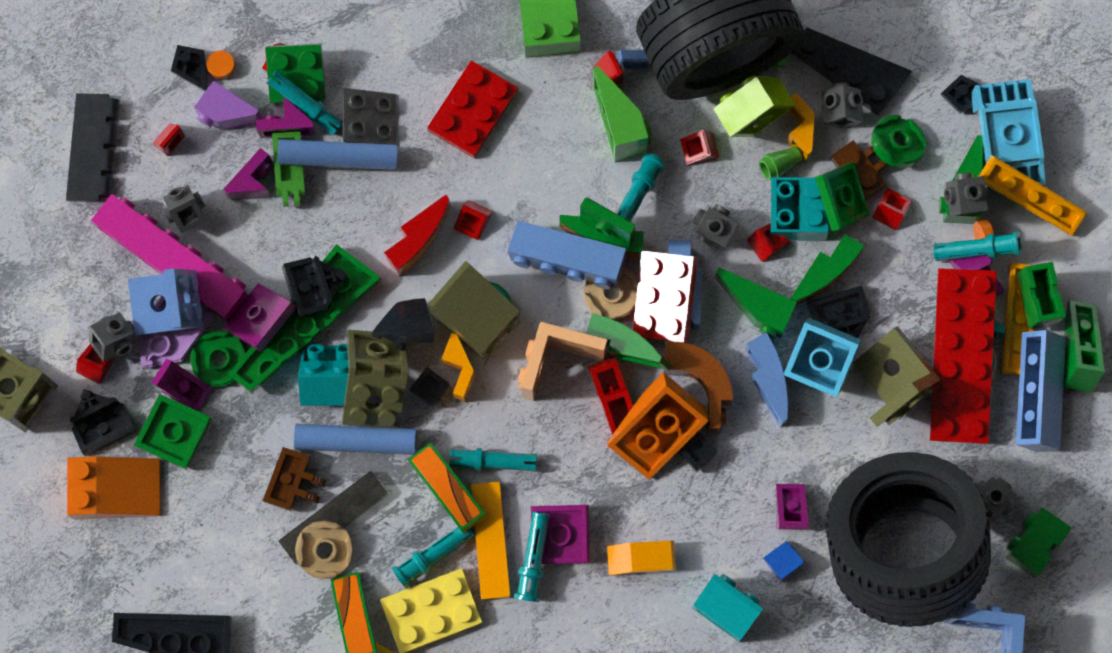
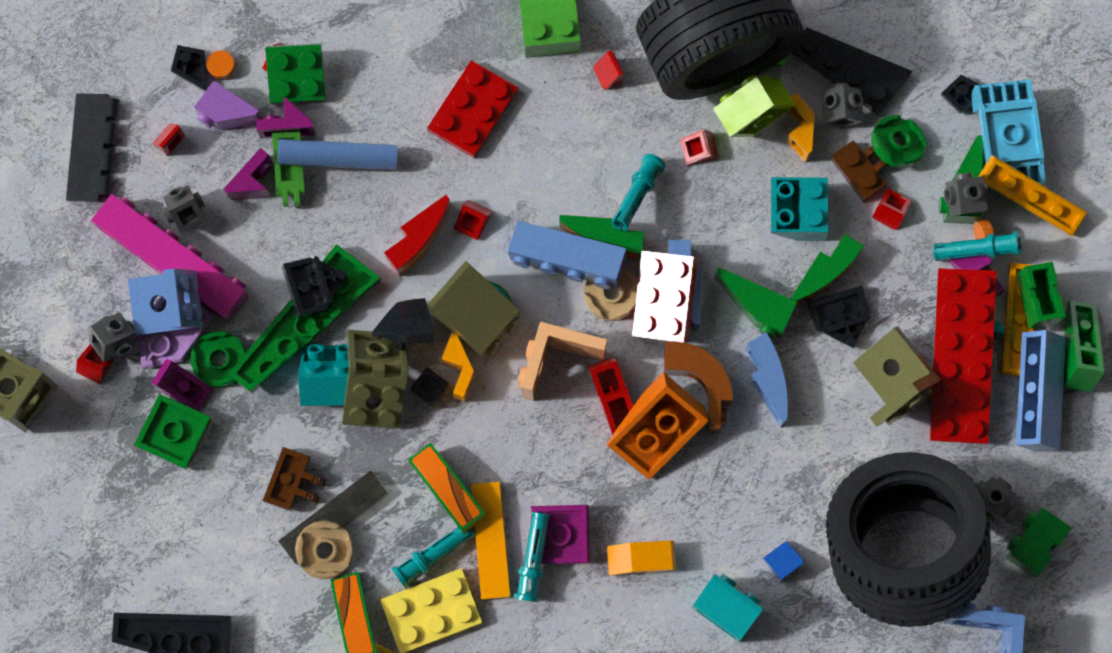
(100, 422): black slope -> none
(113, 487): orange slope -> none
(259, 317): magenta plate -> none
(304, 102): teal pin -> none
(355, 439): medium blue piece -> none
(369, 117): flat silver hinge -> none
(492, 460): teal pin -> none
(607, 222): green plate -> none
(621, 118): bright green slope -> none
(626, 343): green slope -> none
(633, 59): medium blue tile -> none
(697, 452): black plate -> none
(724, 229): dark grey brick -> none
(765, 243): red slope -> none
(779, 162): bright green cone -> none
(791, 507): magenta slope -> none
(822, 357): medium azure brick -> none
(842, 196): green plate -> none

